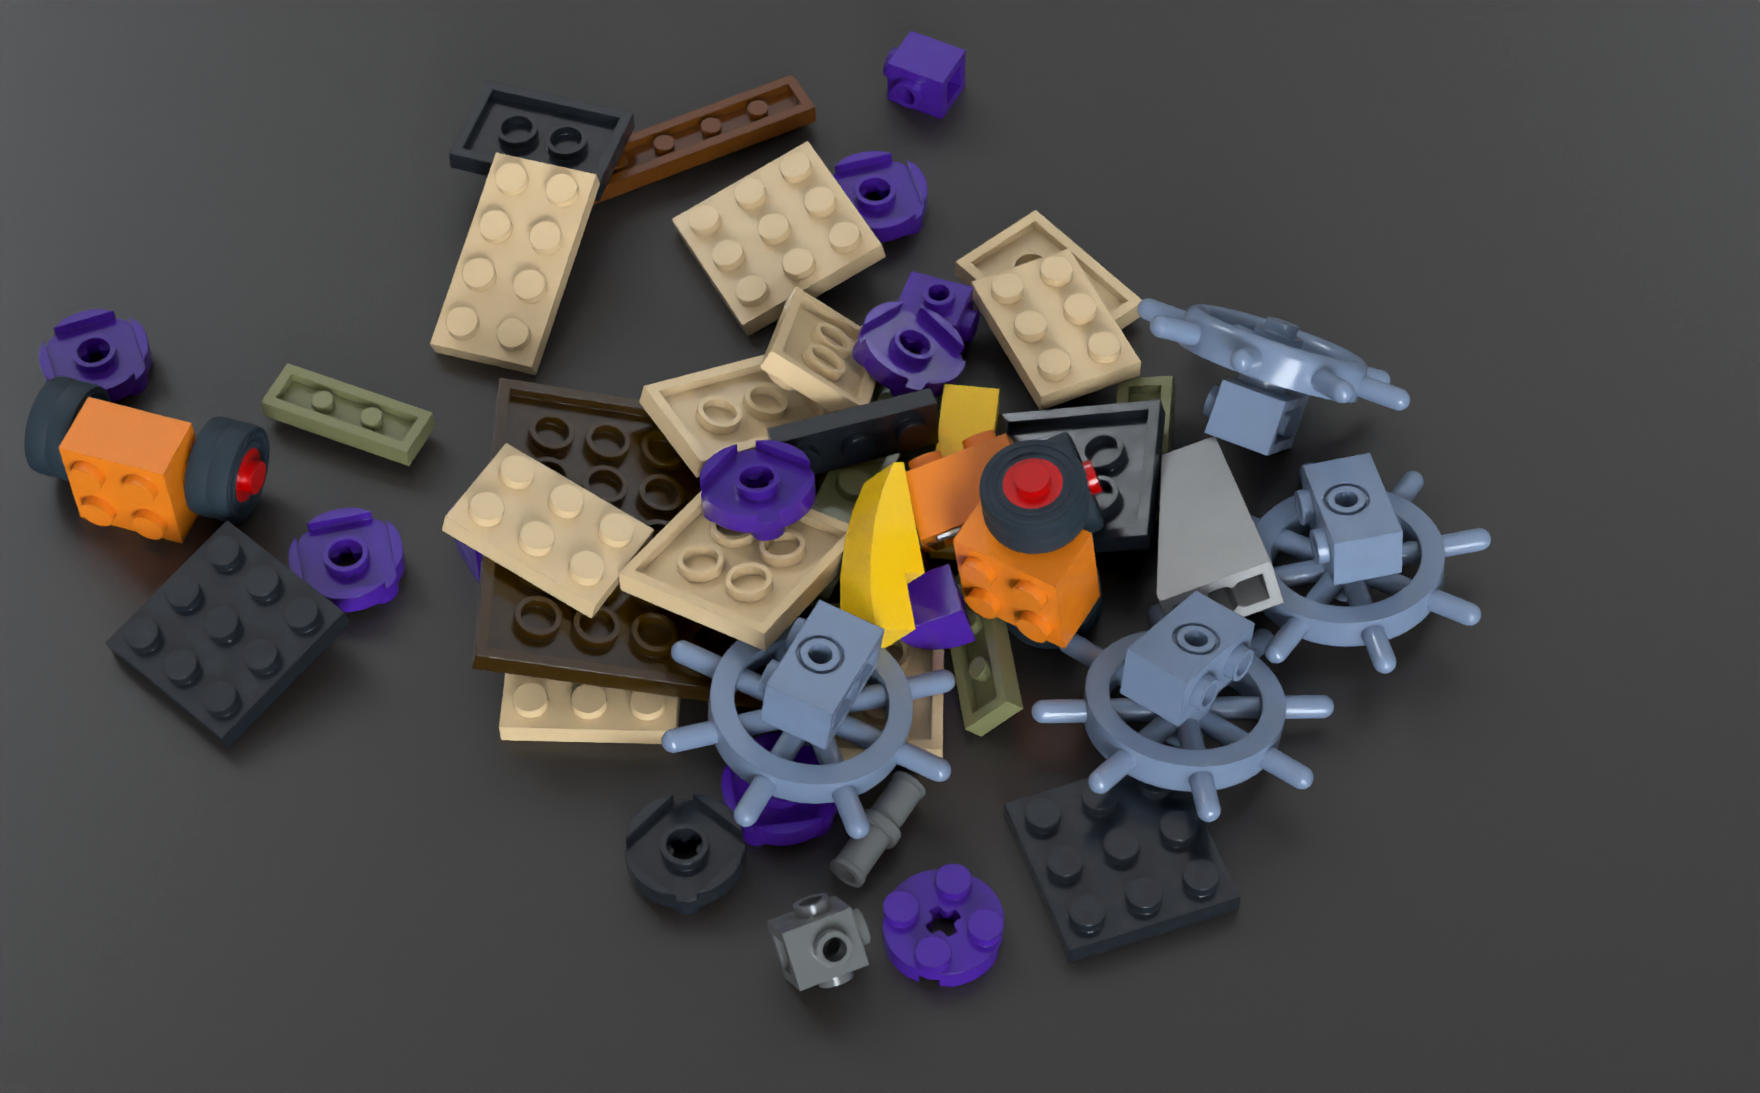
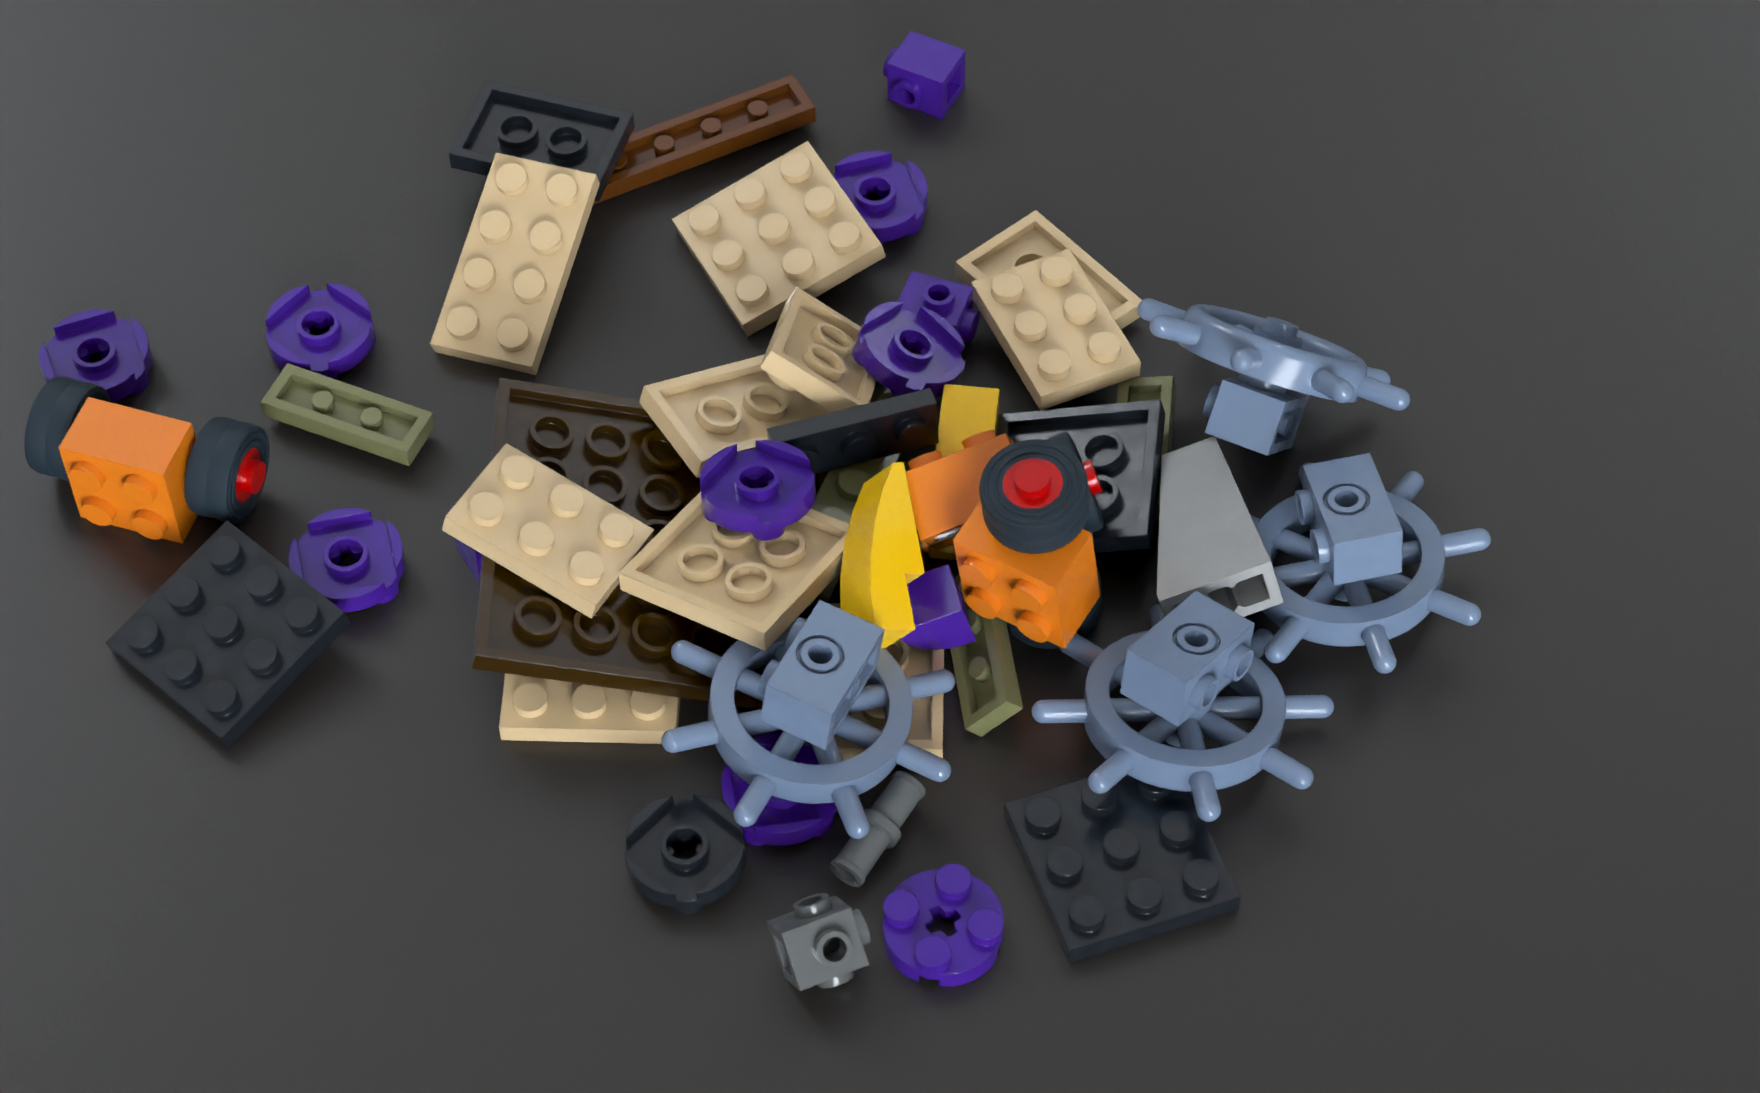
(328, 354): none -> dark purple plate

